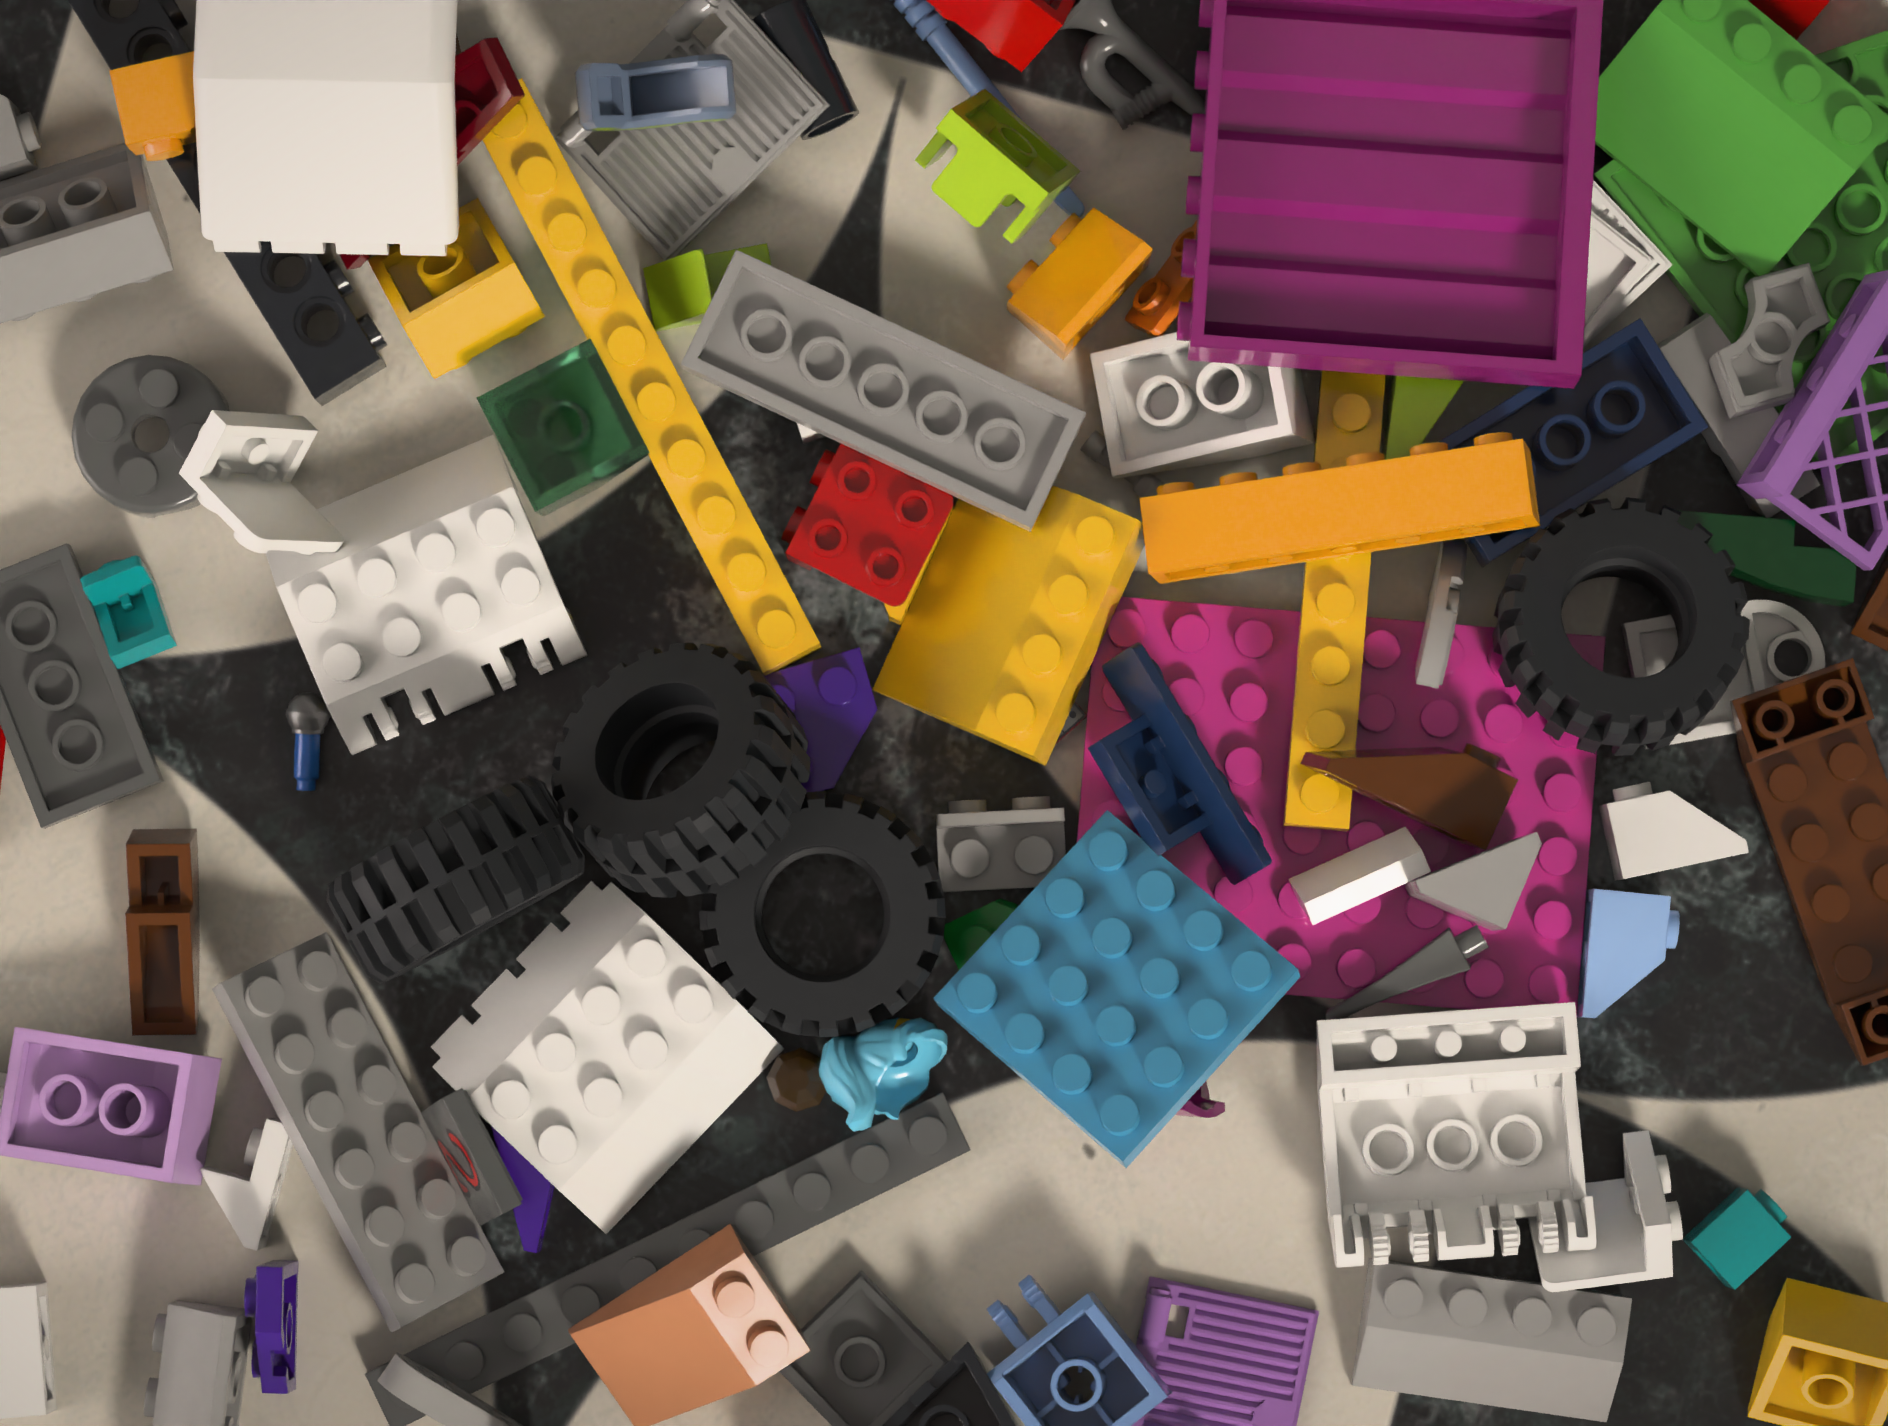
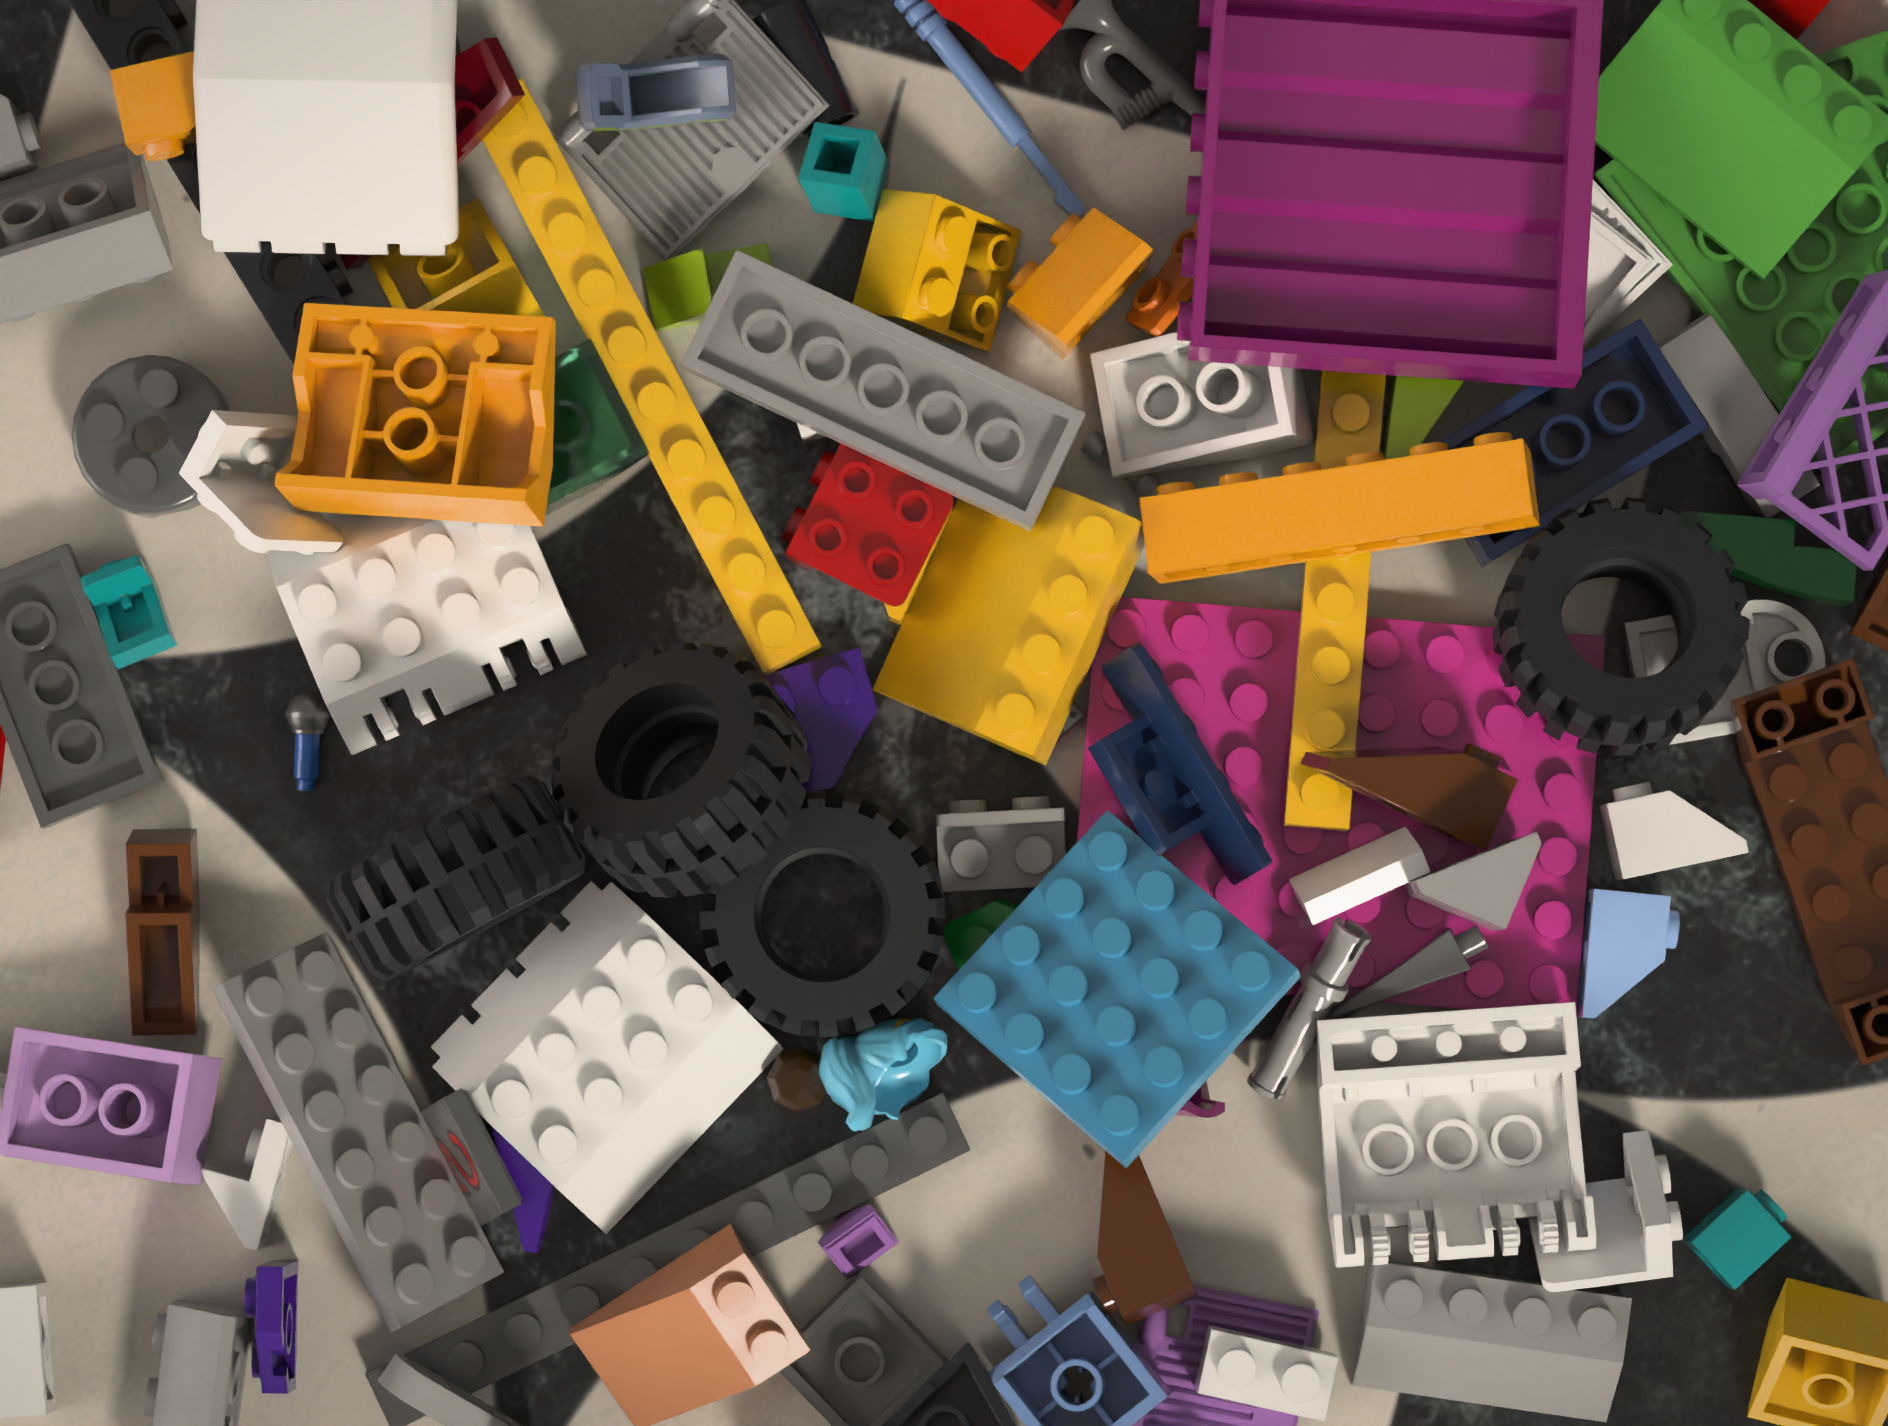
(422, 414): none -> light orange piece
(844, 171): none -> teal brick
(857, 1239): none -> medium lavender slope
(937, 268): none -> yellow slope
(995, 164): lime panel -> none
(1136, 1247): none -> reddish brown slope
(1266, 1373): none -> white brick
(1320, 987): none -> light grey pin
(1441, 613): light grey tile -> none
(1758, 366): light grey tile -> none

